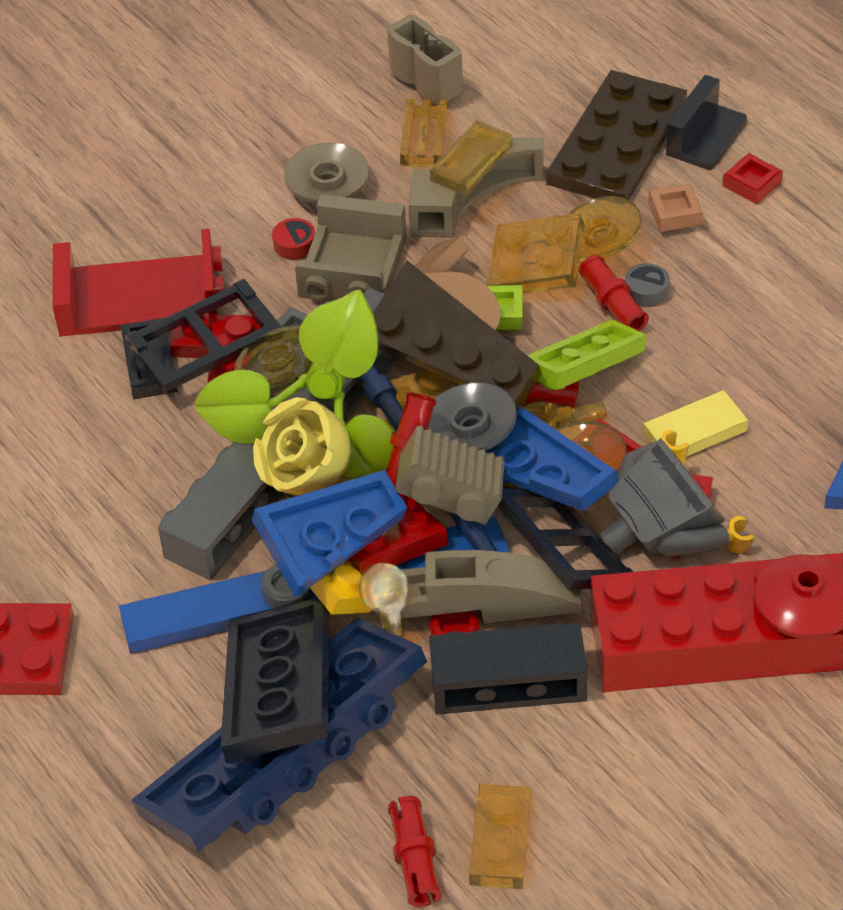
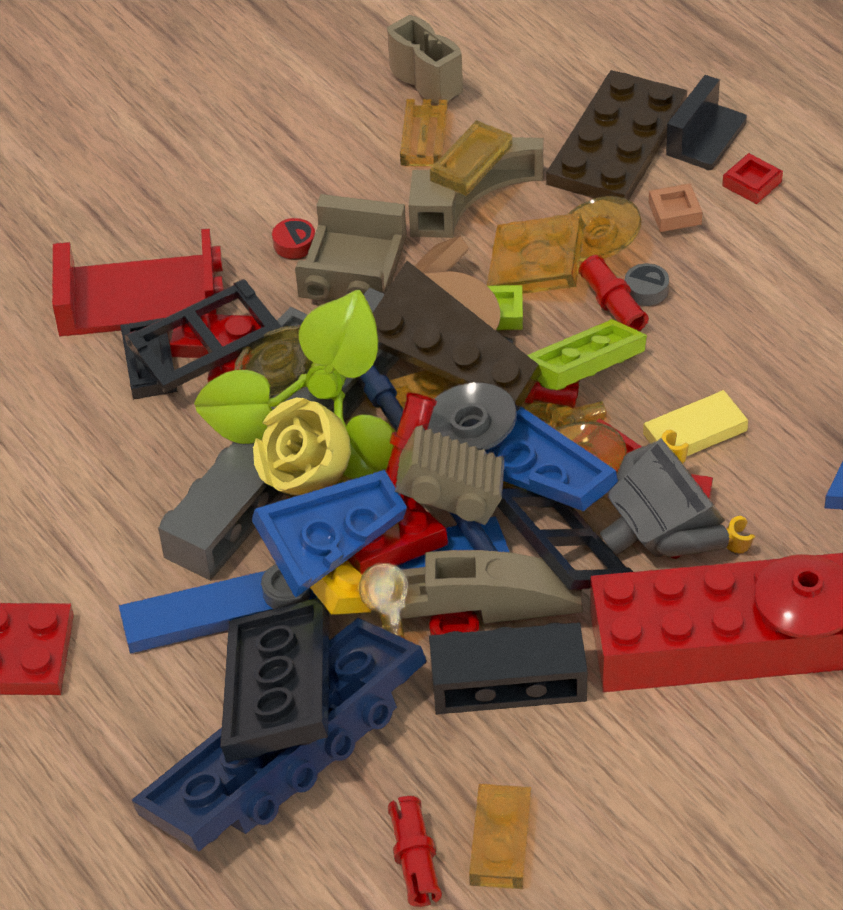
(326, 170): dark tan dish -> none

